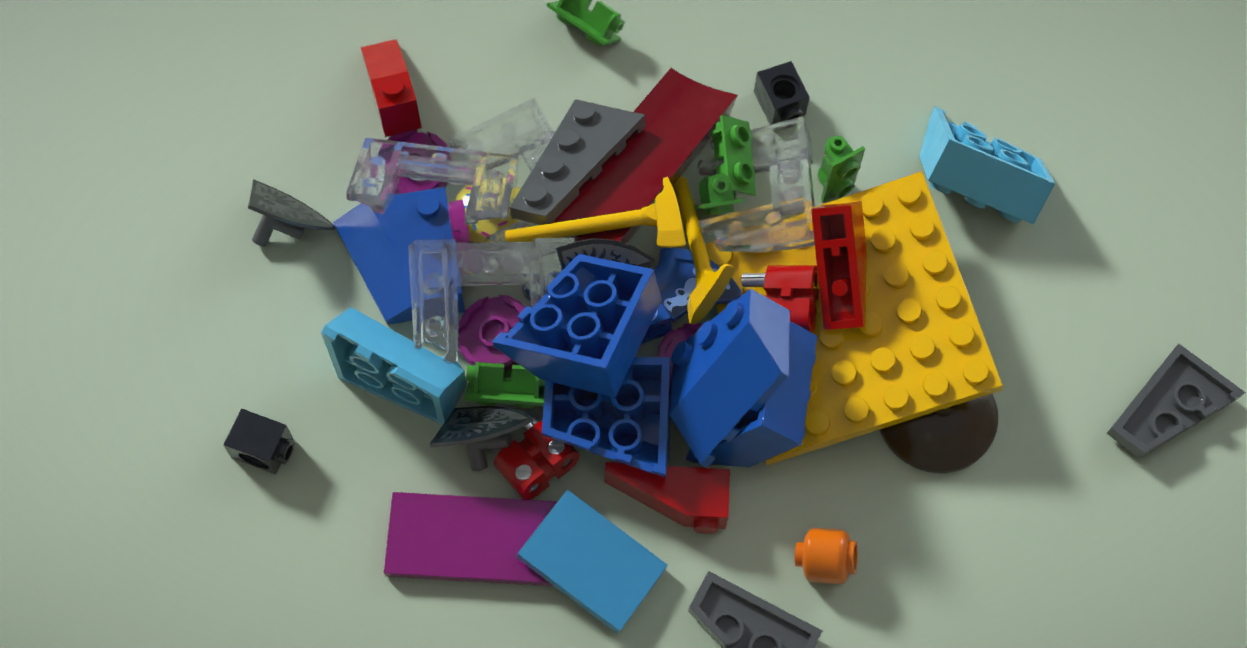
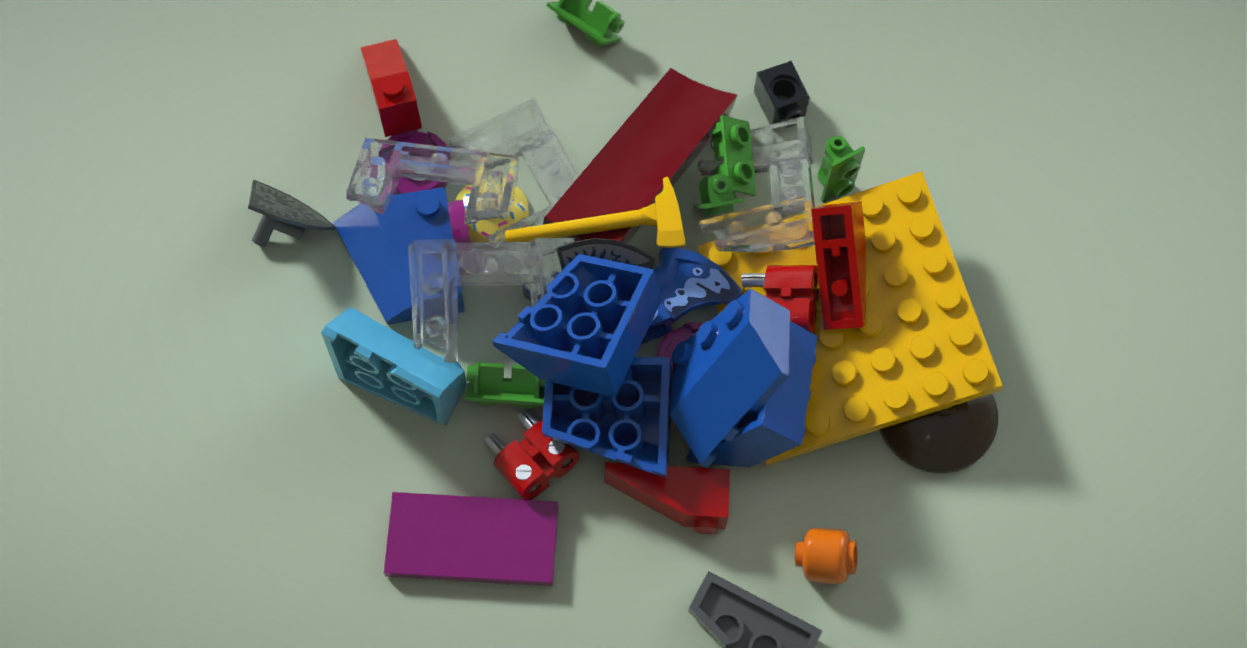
(259, 441): black brick -> none
(480, 429): shield -> none
(482, 324): magenta tile -> none
(572, 157): dark grey wing -> none
(592, 561): dark azure tile -> none
(708, 283): yellow piece -> none
(984, 171): medium azure wedge -> none
(1173, 401): dark grey wing -> none

